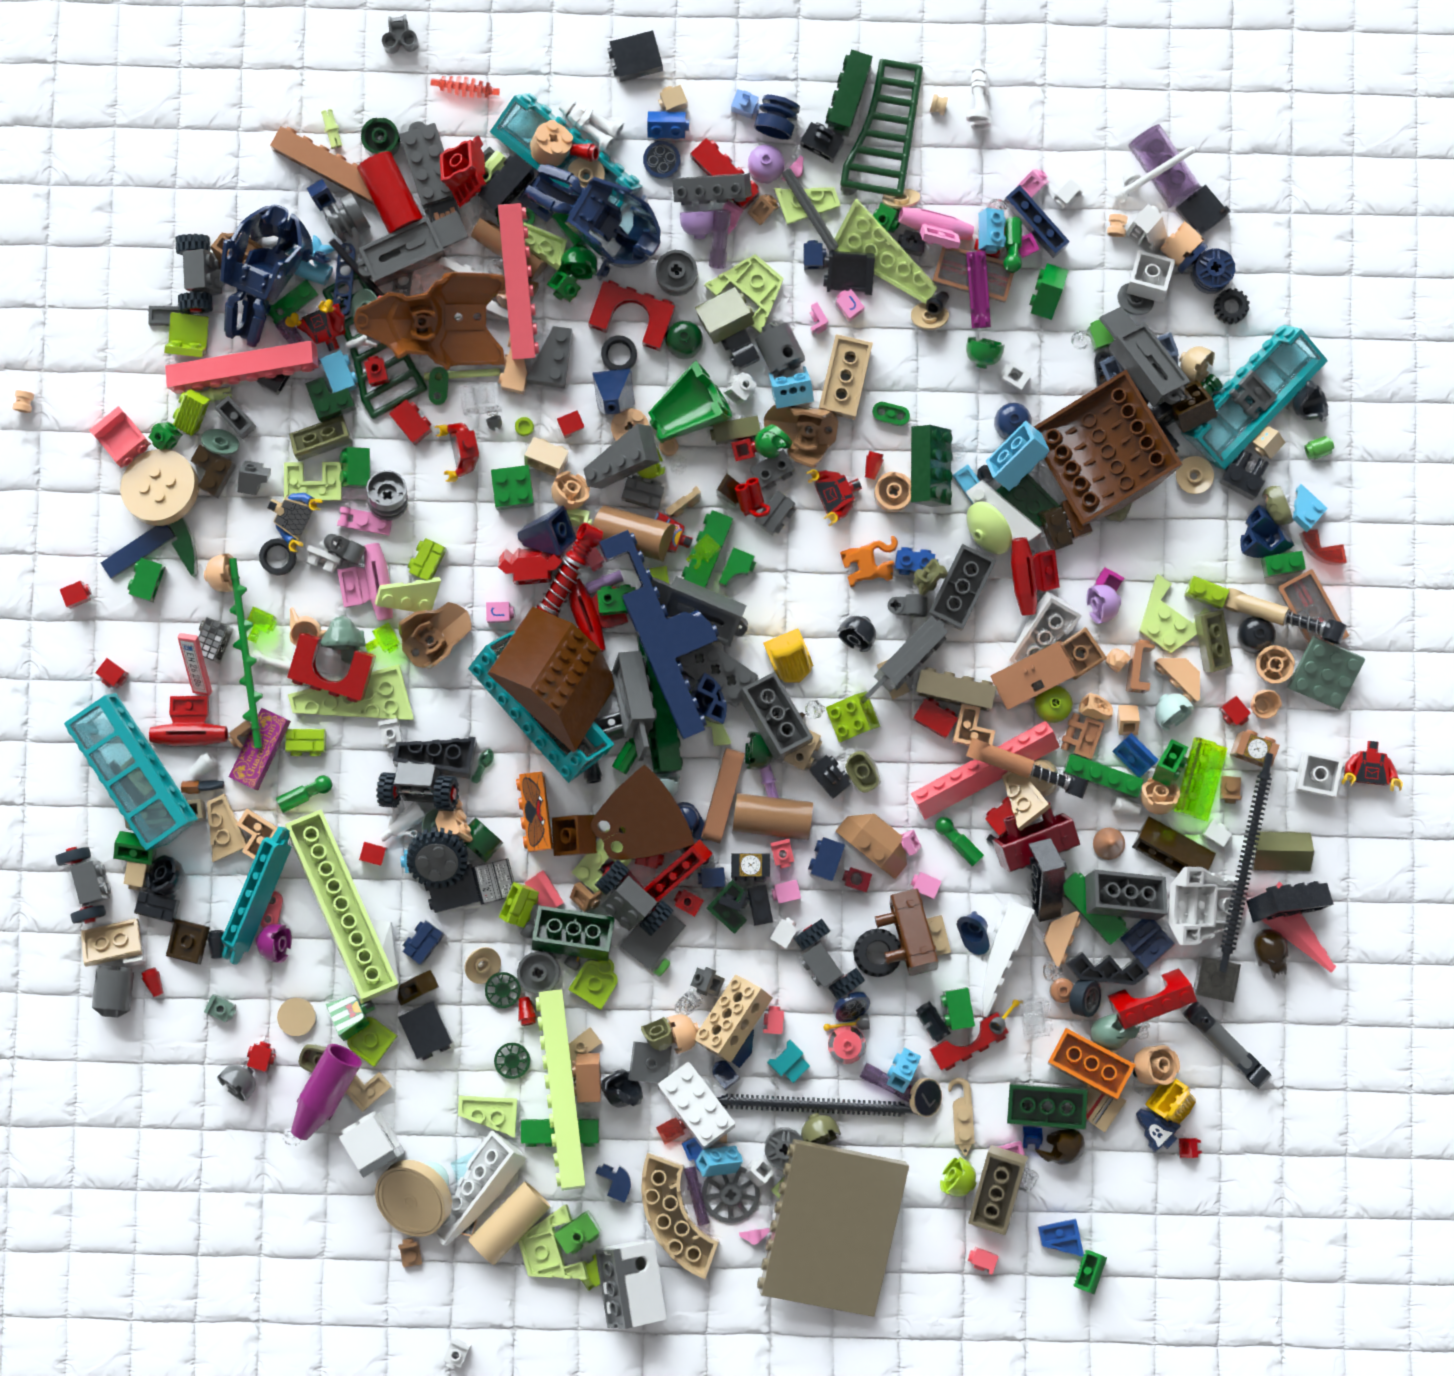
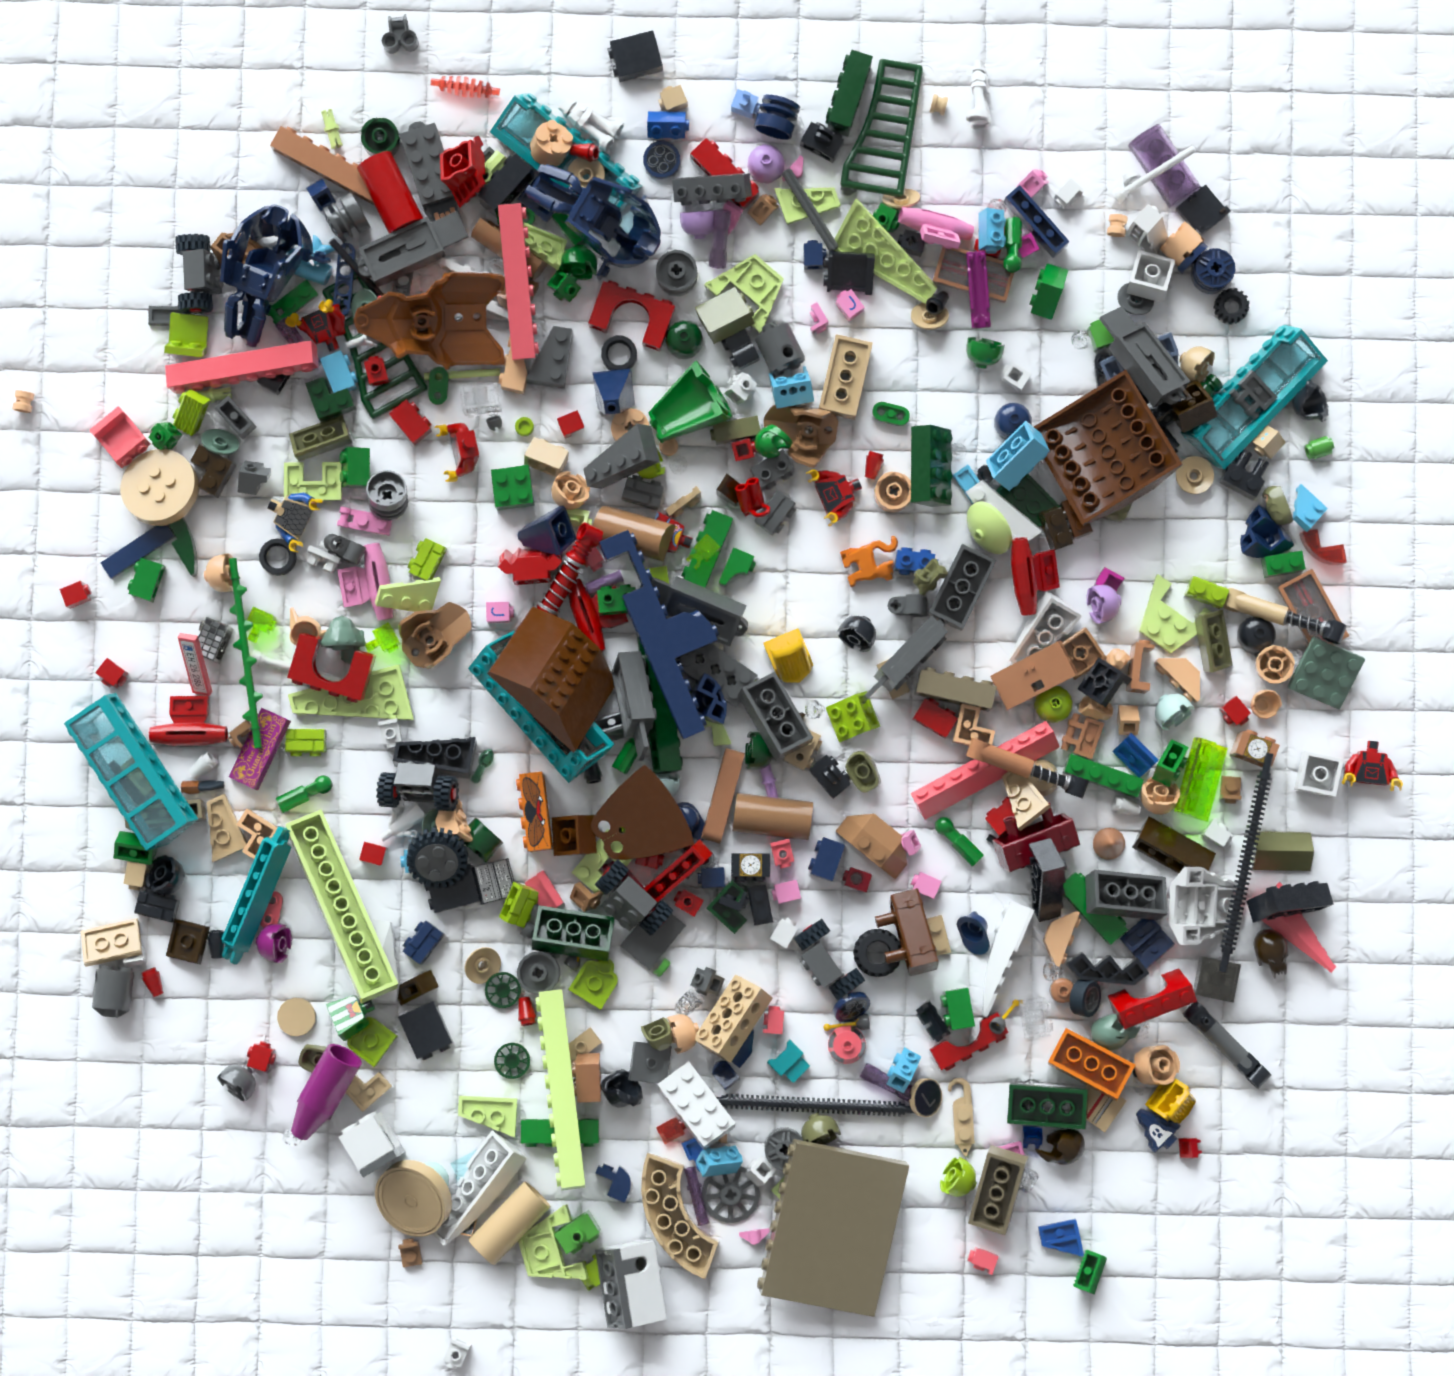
(88, 881): brick -> none
(228, 1006): sand green brick -> none
(1103, 682): none -> black piece

